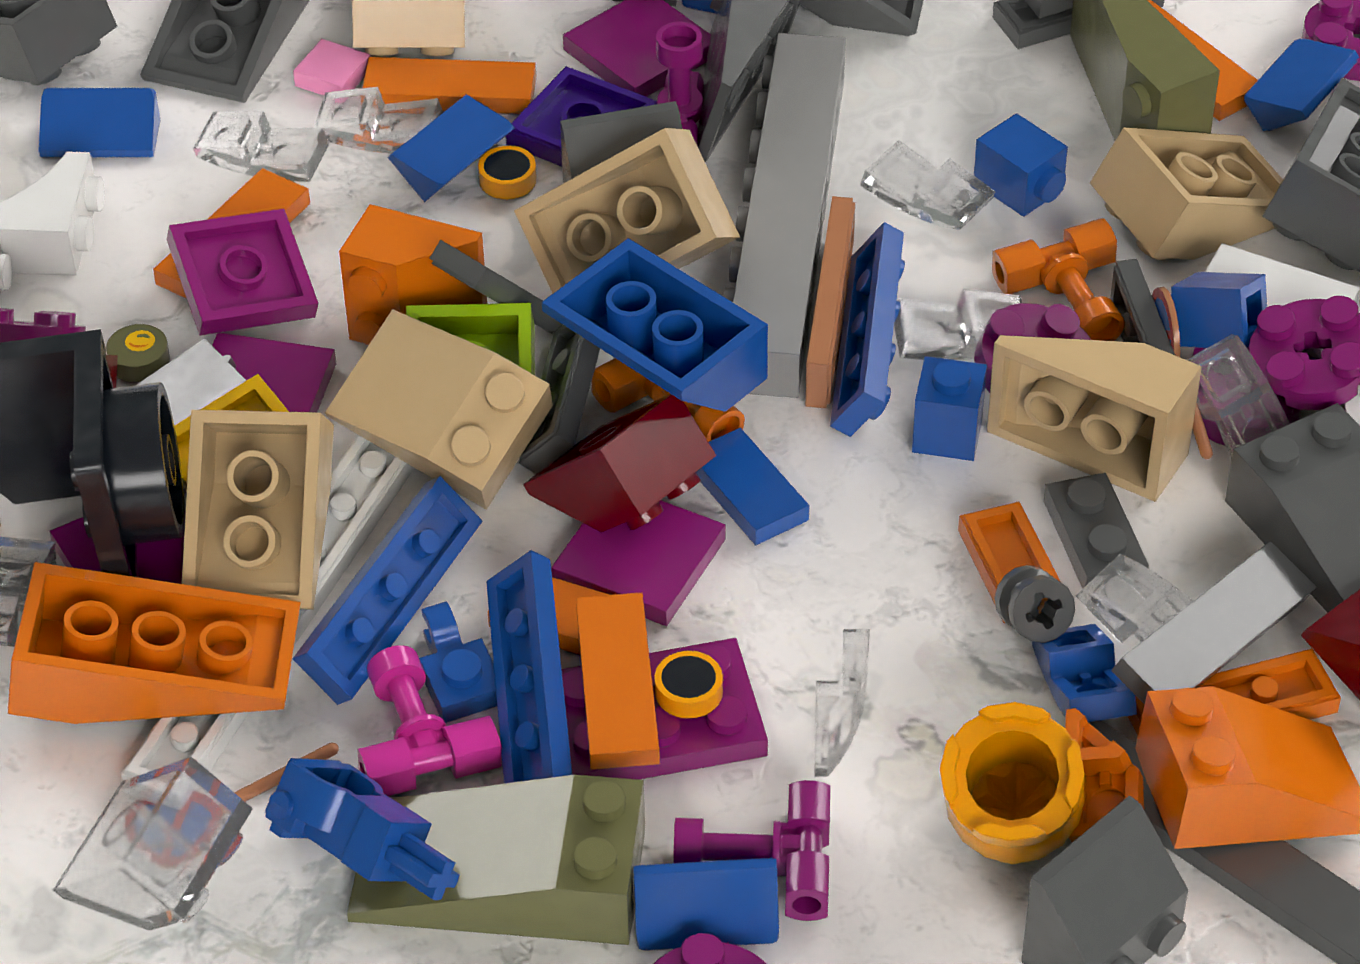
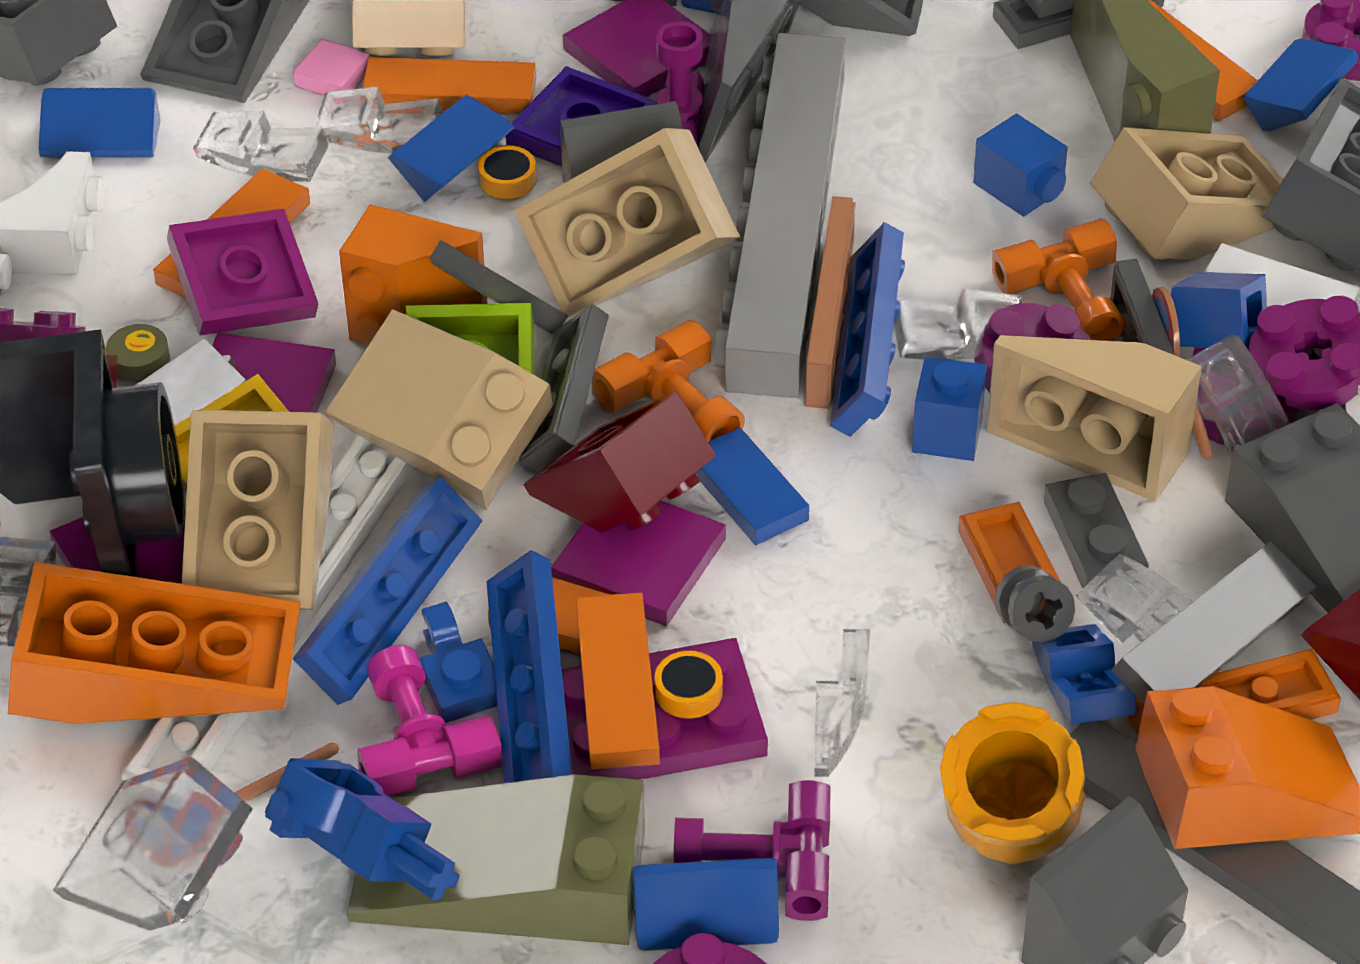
(665, 326): blue slope -> none
(936, 195): clear slope -> none
(1107, 770): orange slope -> none

